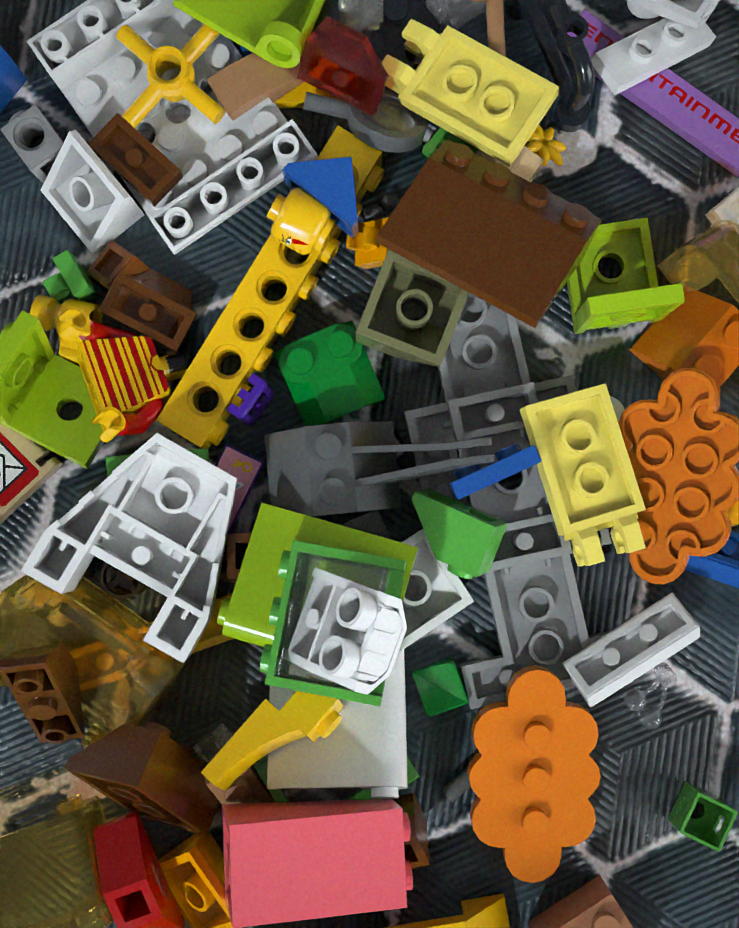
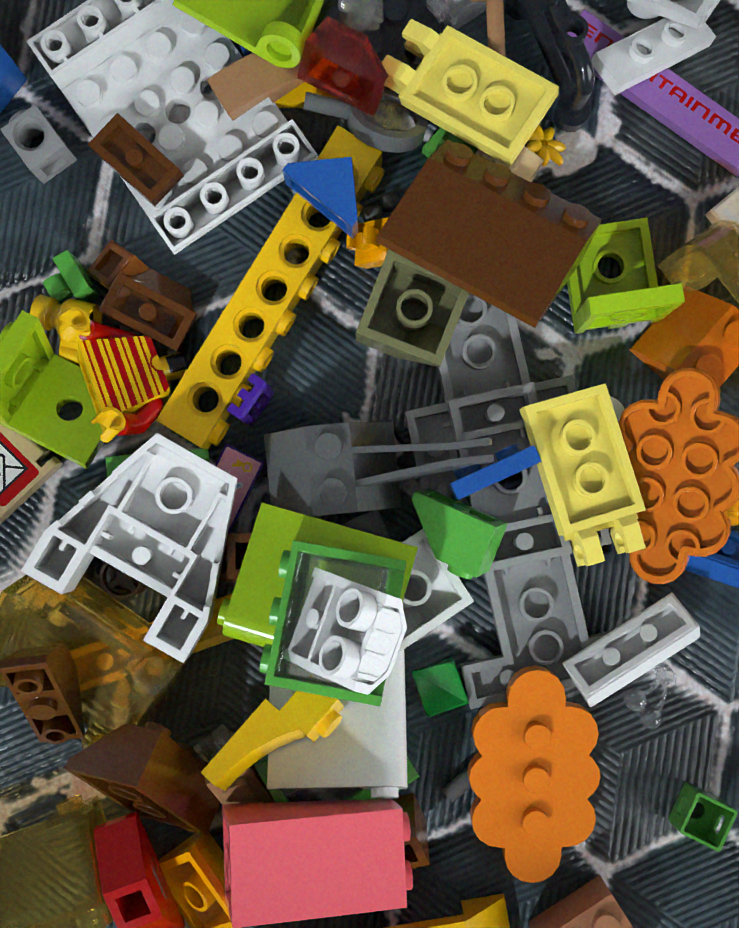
(88, 195): white slope -> none
(162, 60): yellow bar -> none
(300, 221): yellow head -> none
(329, 374): green slope -> none

